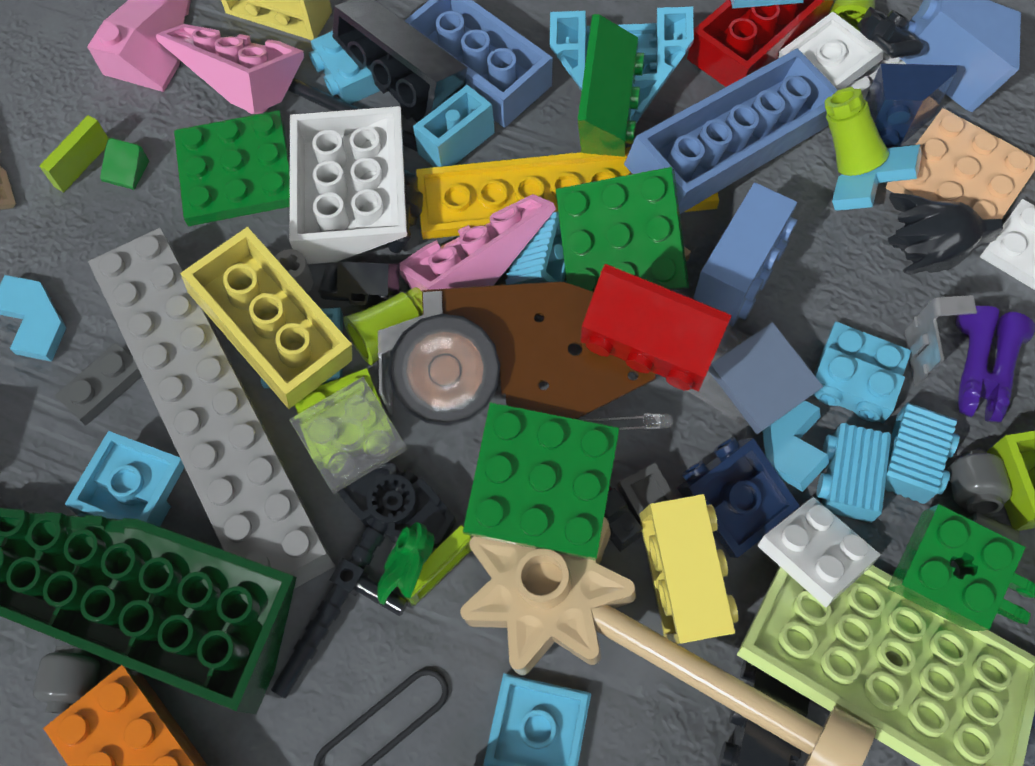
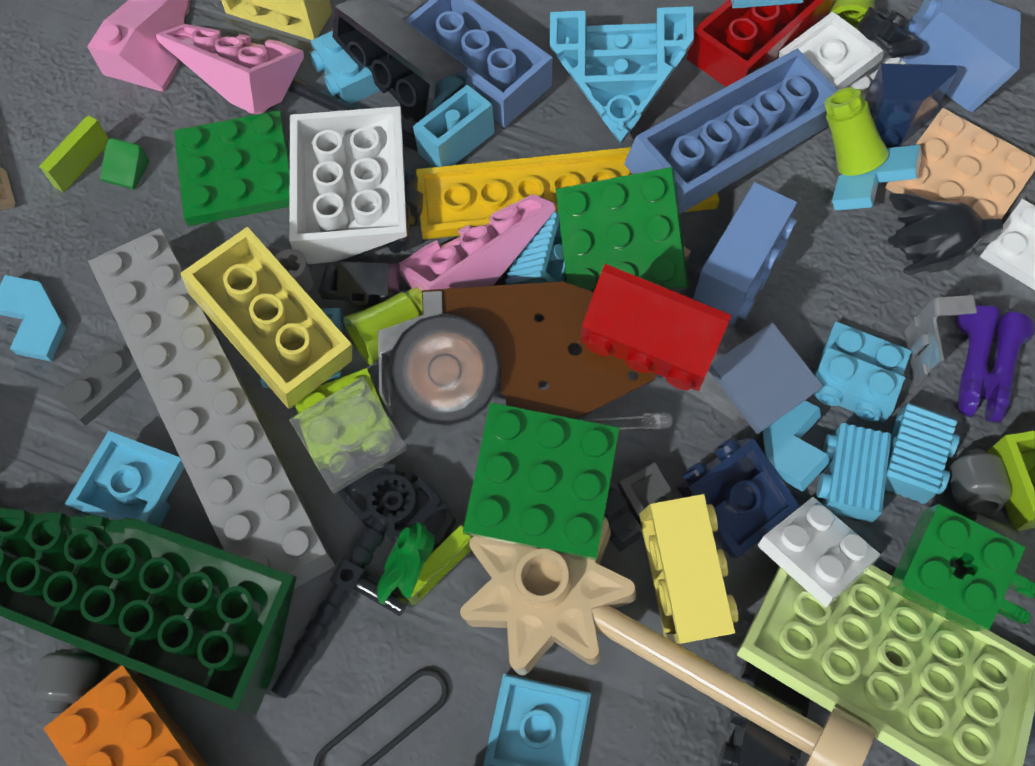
(609, 89): green slope -> none

